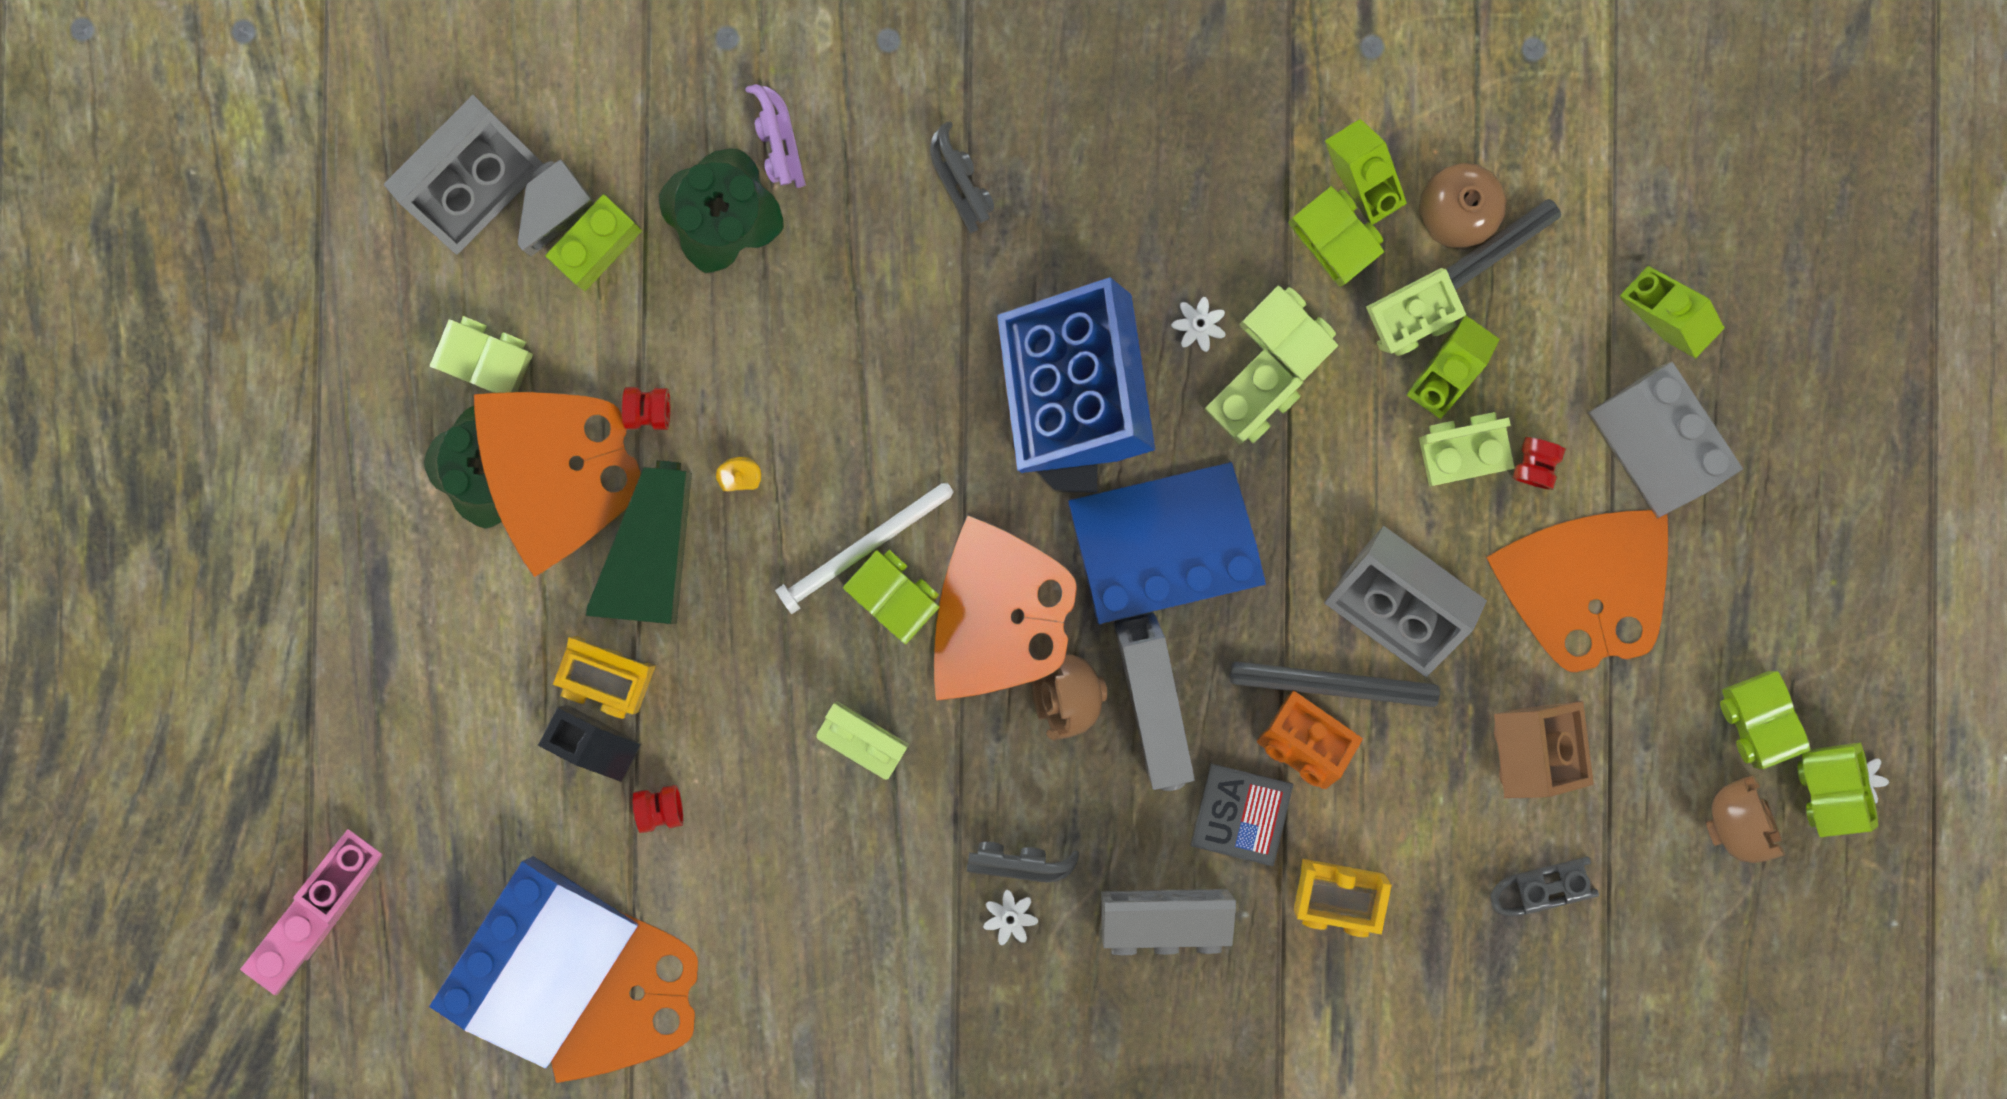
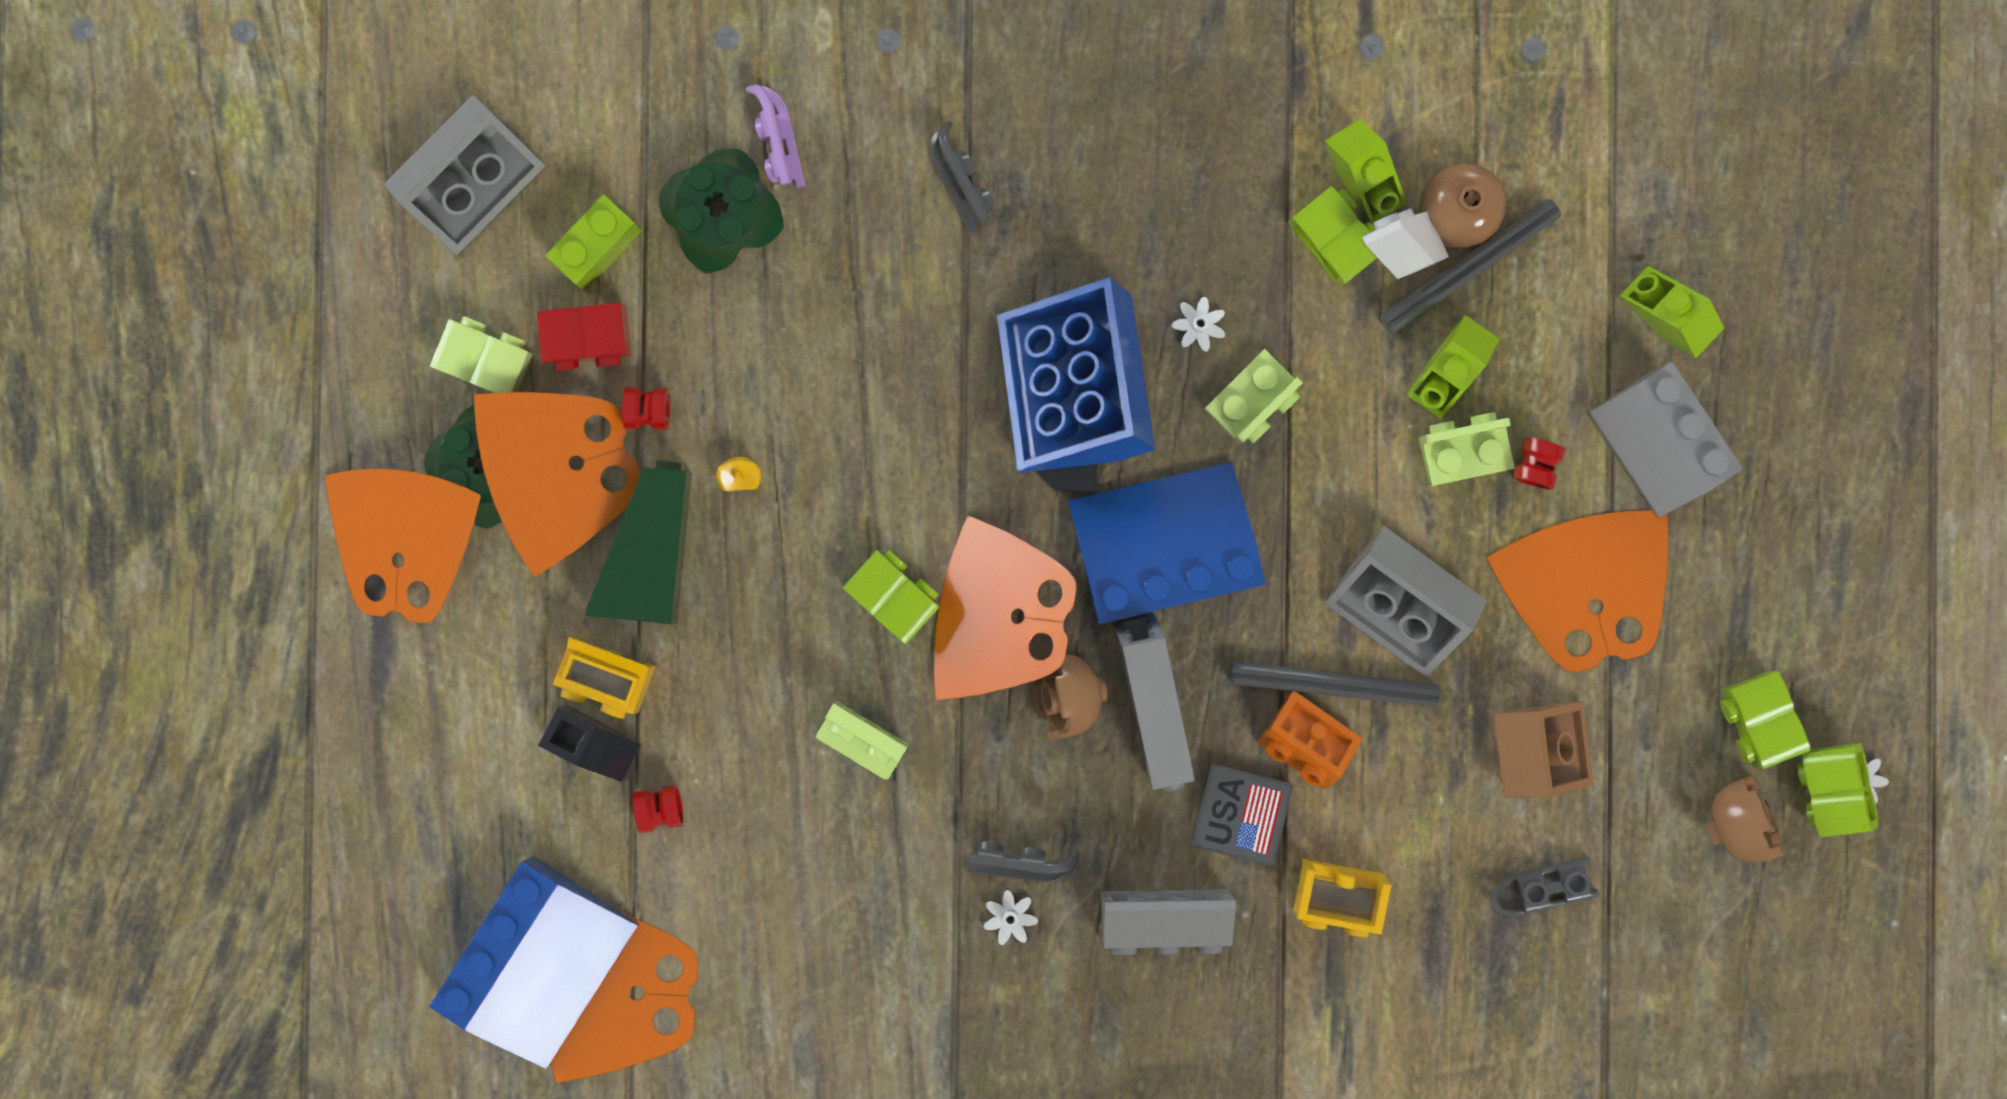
(312, 913): bright pink slope -> none
(403, 514): none -> orange piece
(551, 206): light grey slope -> none
(584, 335): none -> red brick
(863, 547): white bar -> none
(1289, 332): yellowish green brick -> none
(1406, 243): none -> white slope
(1415, 312): yellowish green bracket -> none

